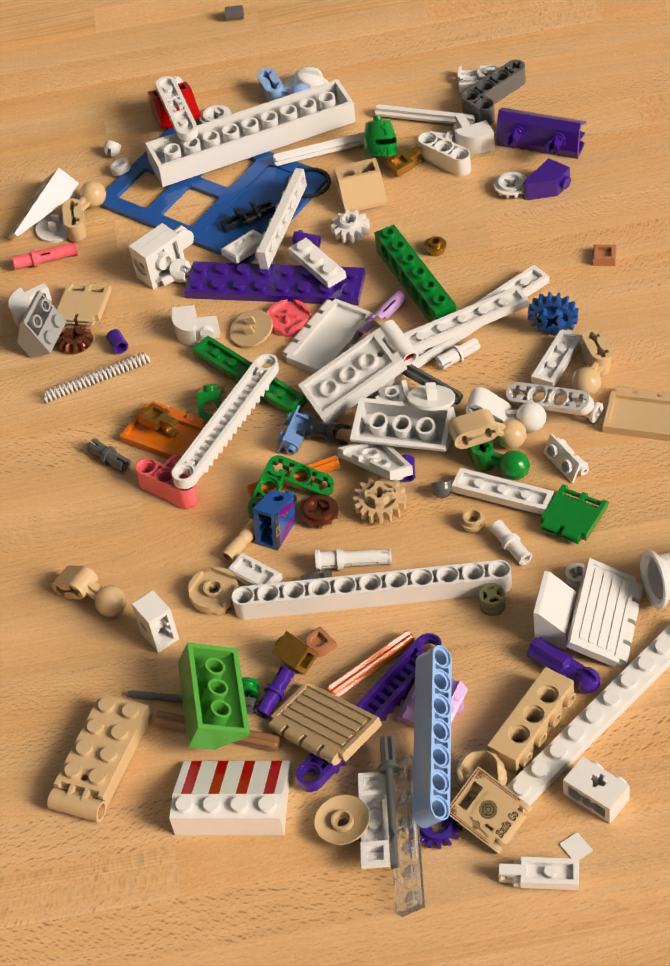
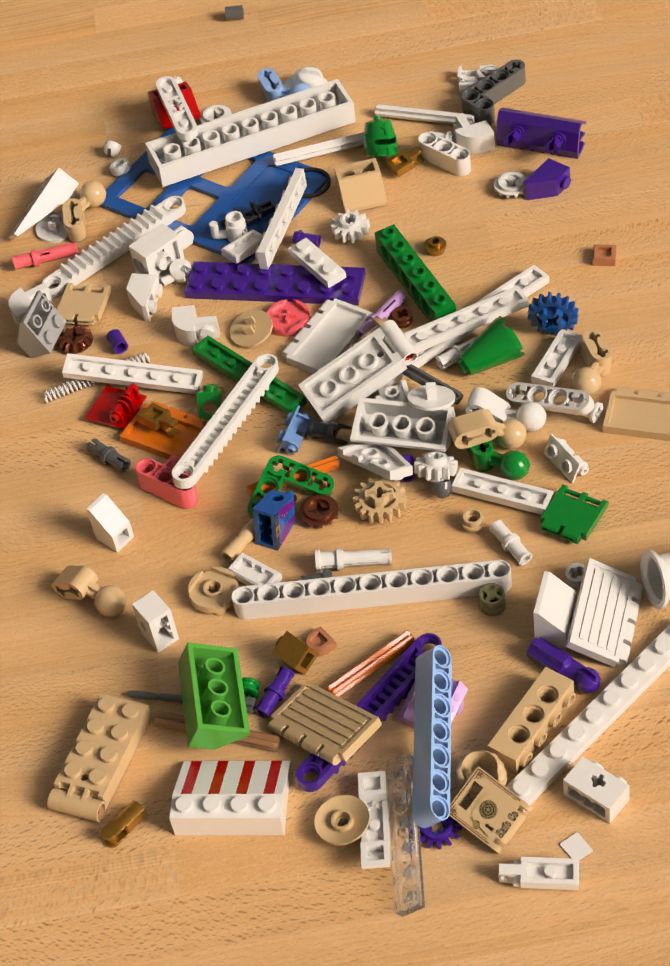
(109, 523): none -> white slope
(113, 246): none -> white gear
(116, 406): none -> red hinge
(123, 824): none -> pearl gold bar
(129, 372): none -> white plate
(143, 294): none -> white slope
(234, 224): none -> white piece
(389, 768): dark grey piece -> none
(402, 316): none -> copper bush
(435, 466): none -> white gear
(491, 348): none -> green cone

